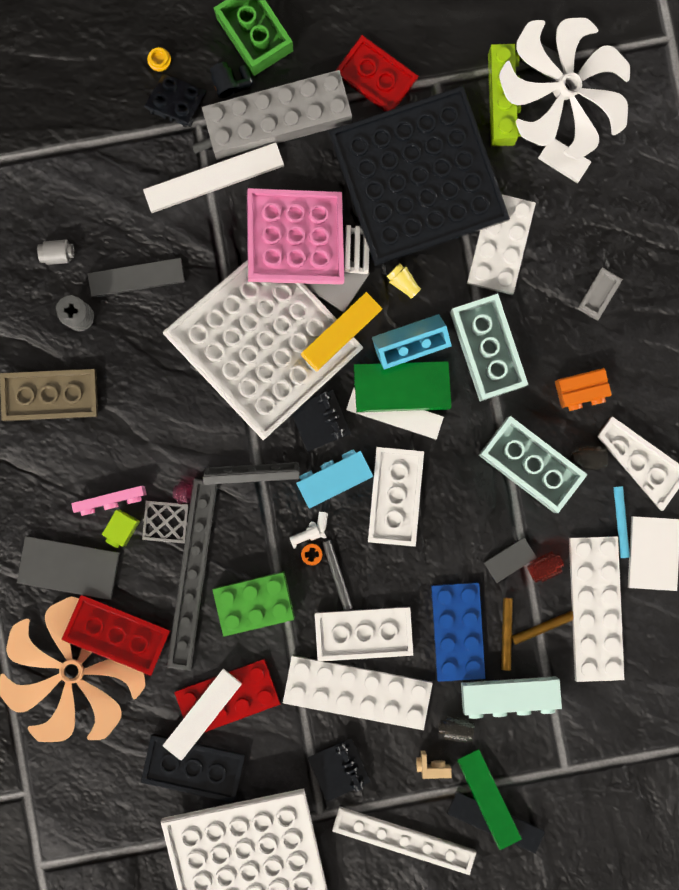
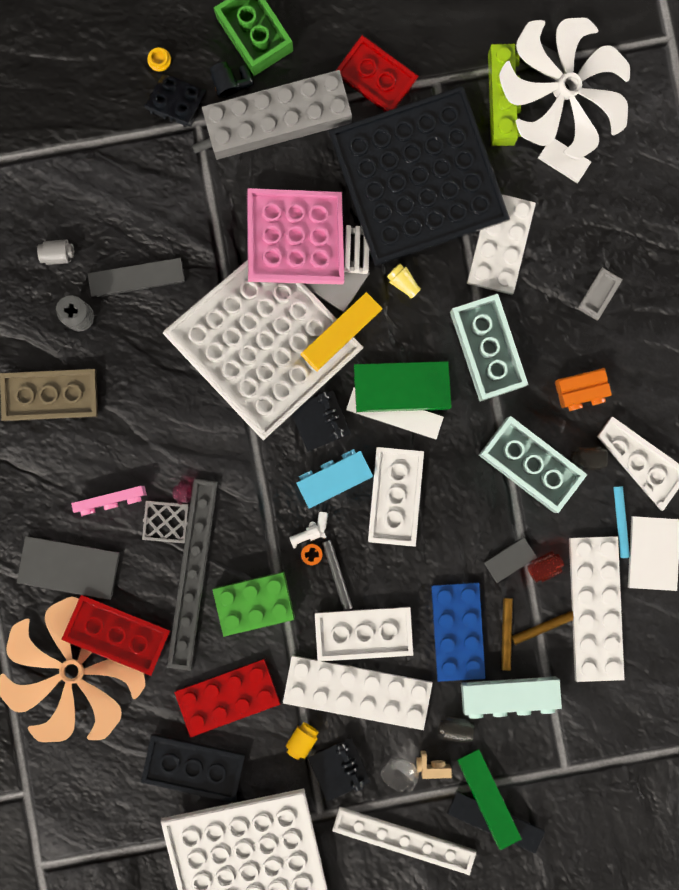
(120, 528): lime brick -> none
(202, 714): white tile -> none
(213, 177): white tile -> none
(251, 473): dark grey tile -> none
(302, 741): none -> yellow brick
(400, 774): none -> clear hair
(411, 341): medium azure brick -> none

